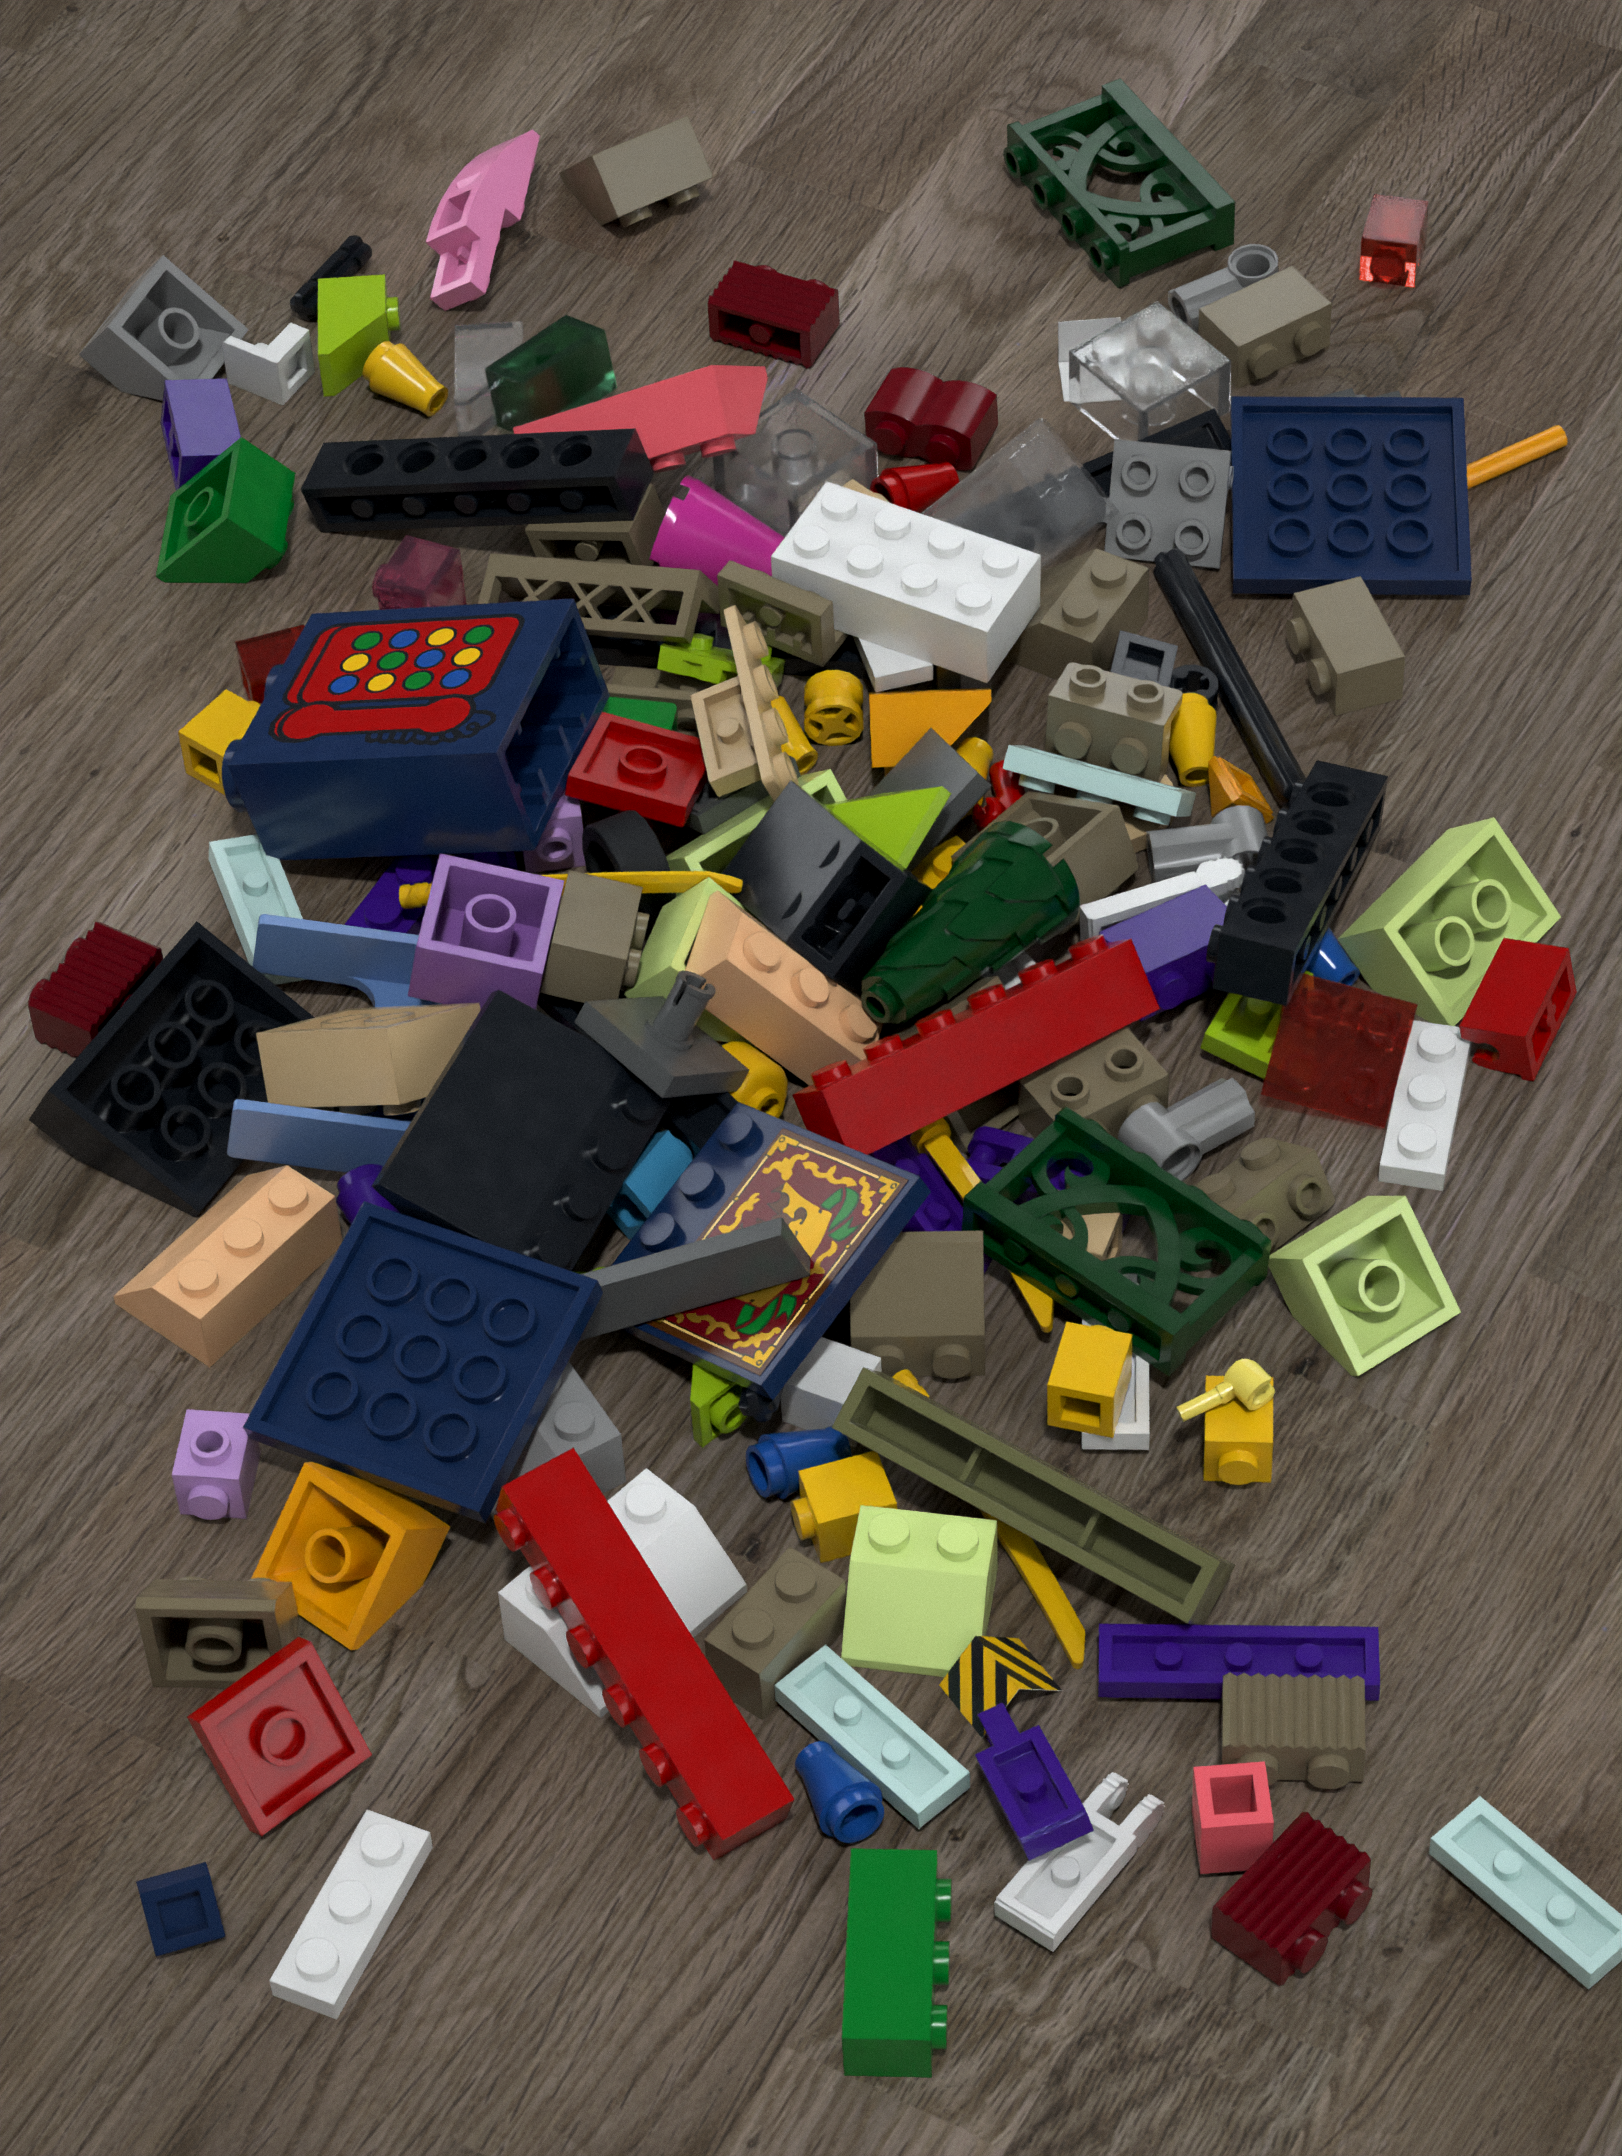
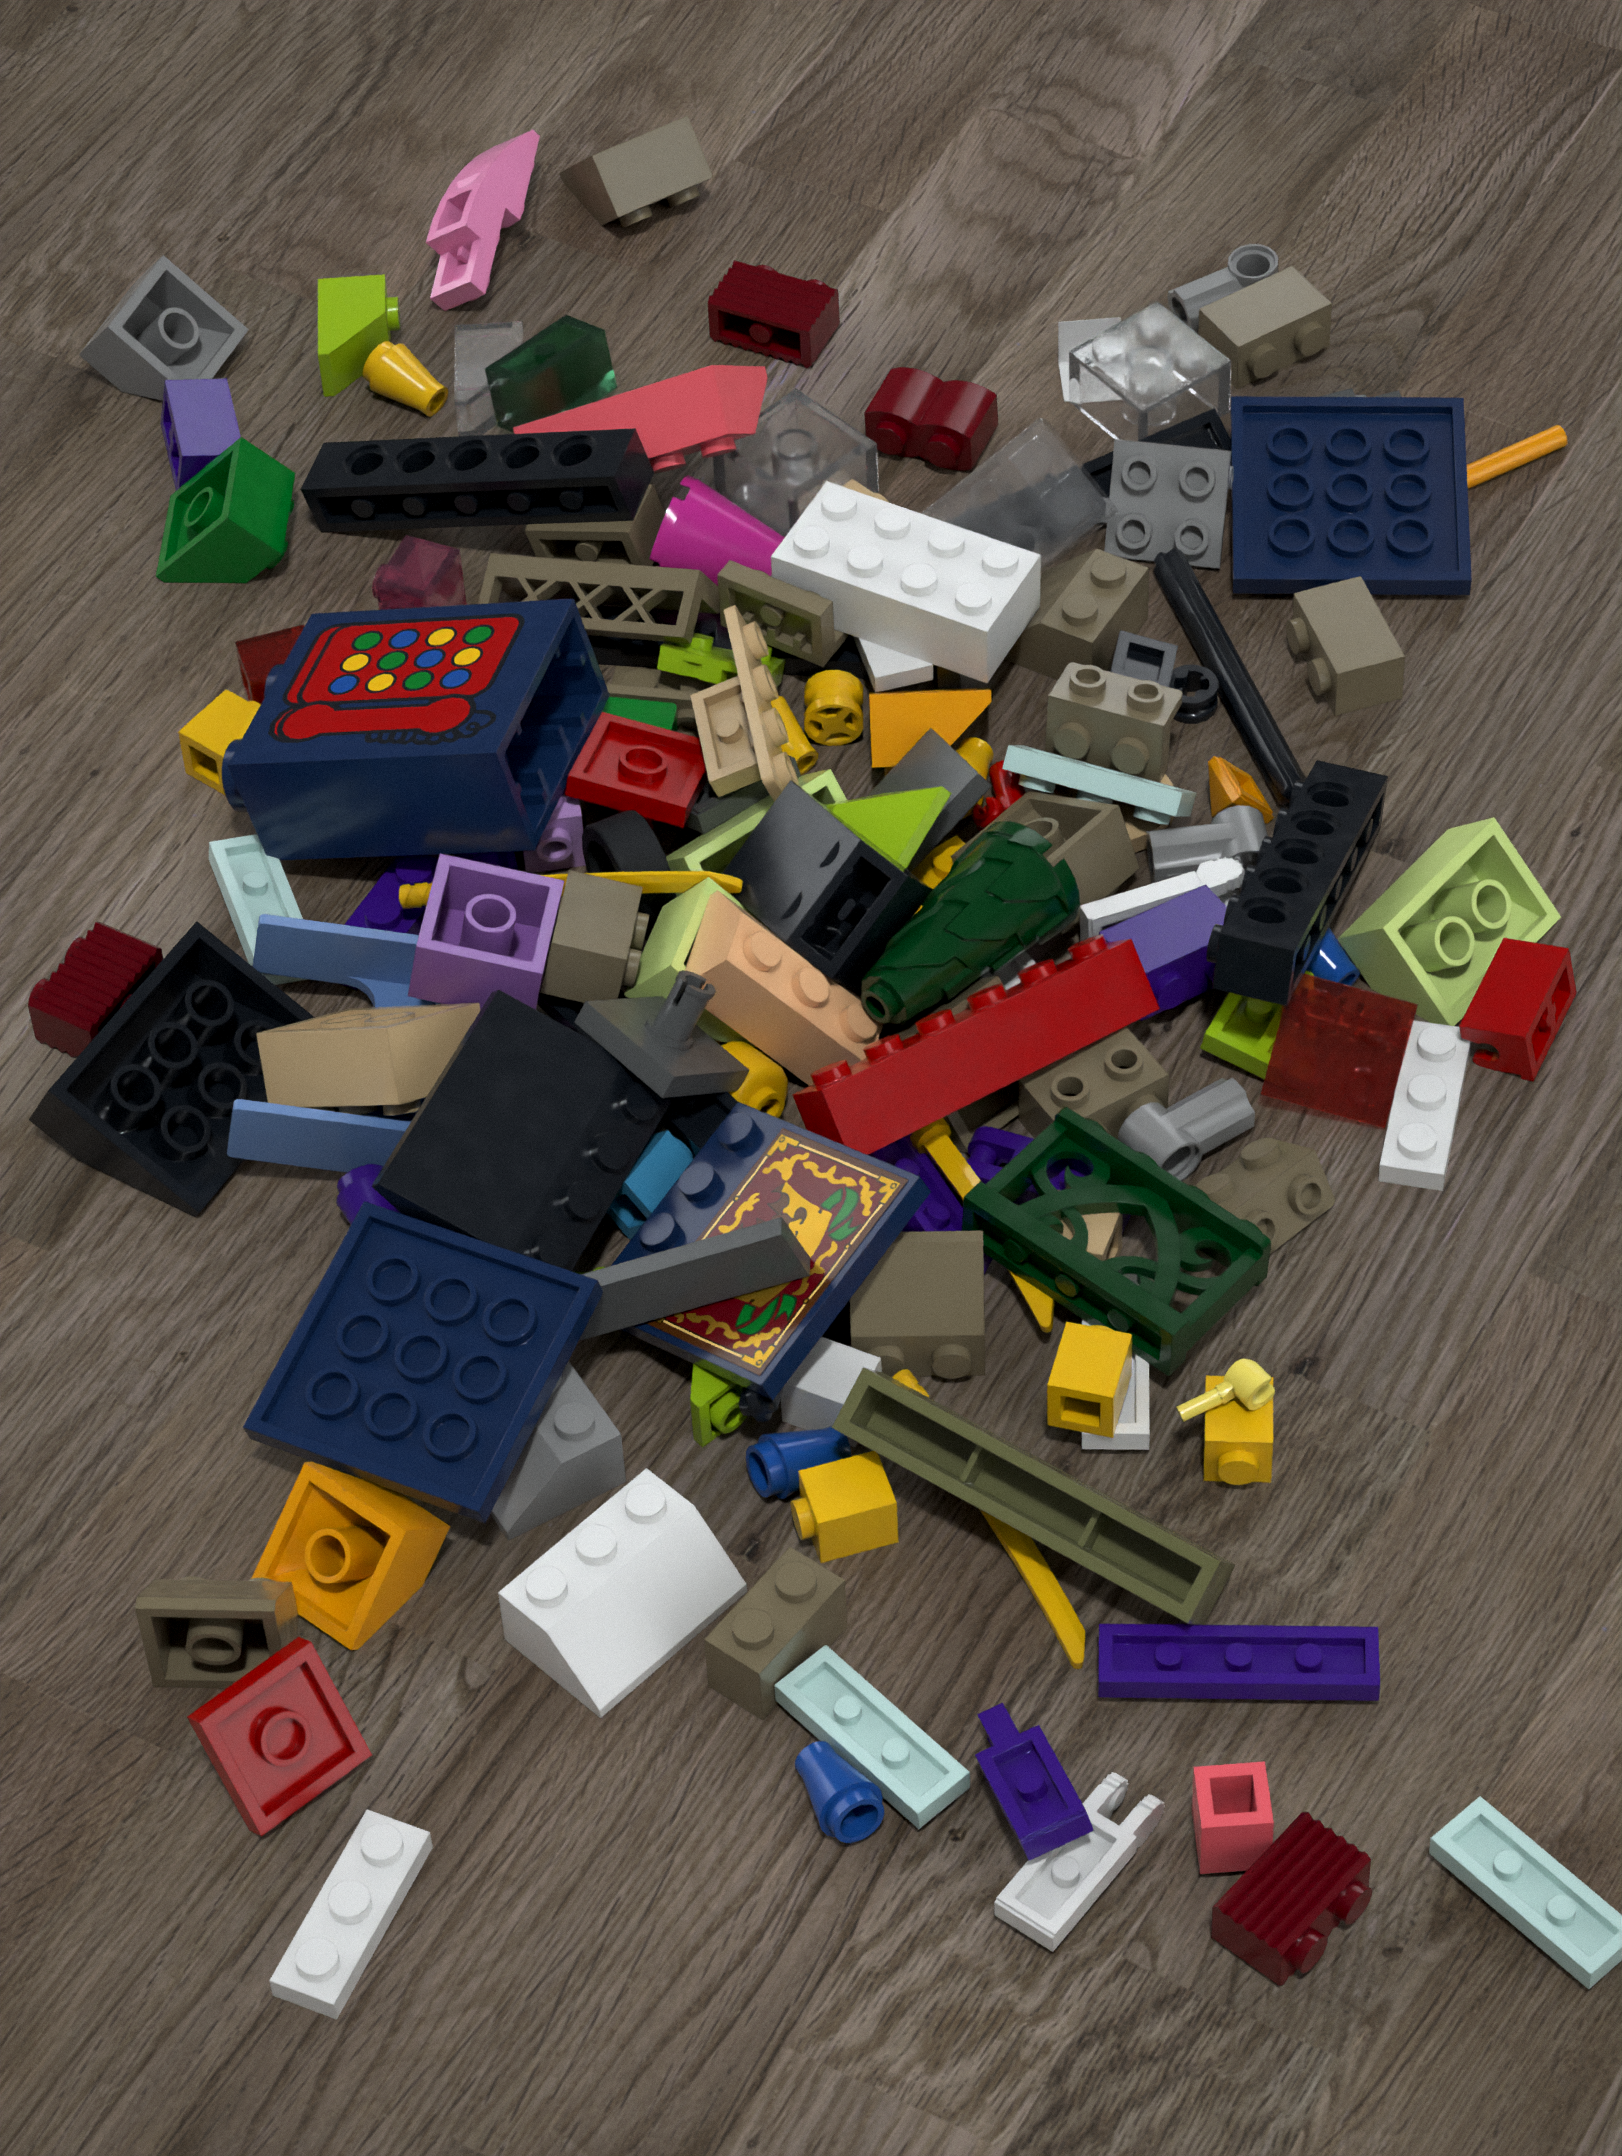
(180, 1909): dark blue tile -> none
(215, 1465): lavender brick -> none
(236, 1263): light nougat slope -> none
(271, 369): white panel -> none
(342, 263): black axle -> none
(642, 1655): red brick -> none
(894, 1963): green brick -> none
(916, 485): red cone -> none
(917, 1589): yellowish green slope -> none
(992, 1674): sticker -> none
(1192, 201): dark green fence -> none
(1193, 739): yellow cone -> none
(1296, 1726): dark tan brick -> none
(1364, 1282): yellowish green slope -> none
(1393, 240): clear red brick -> none

